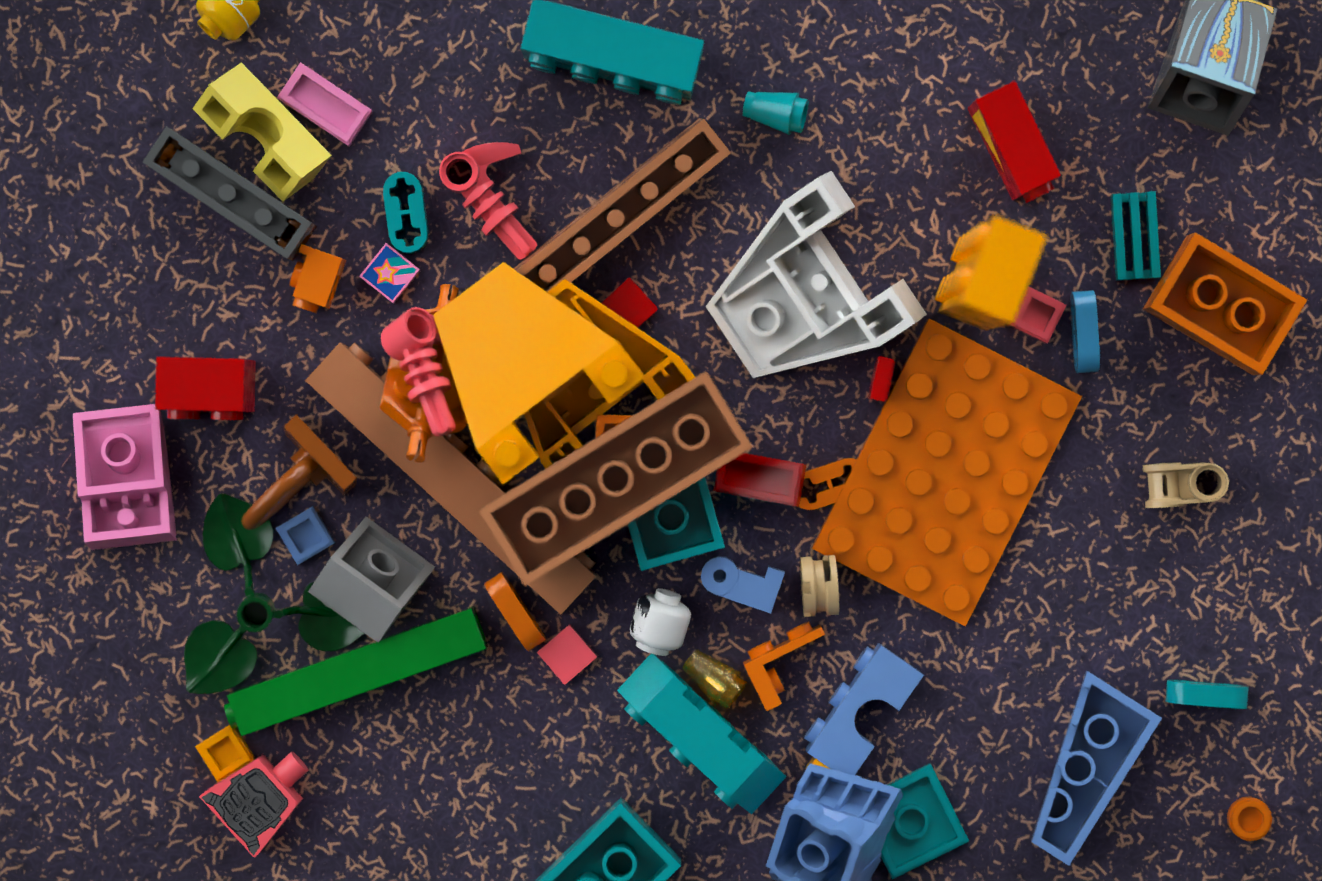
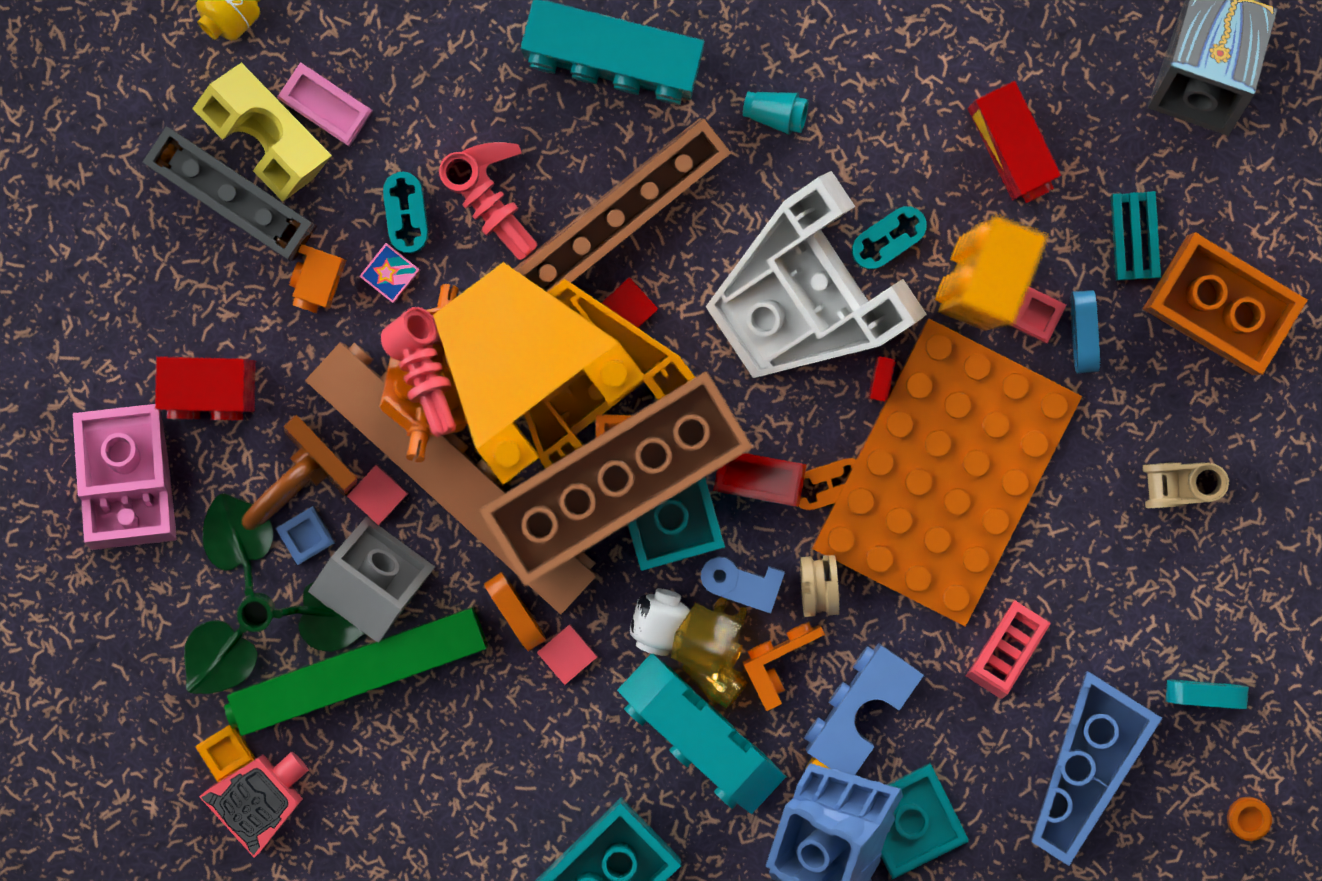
(377, 494): none -> coral tile
(709, 639): none -> clear yellow brick
(882, 229): none -> teal beam
(988, 680): none -> coral slope

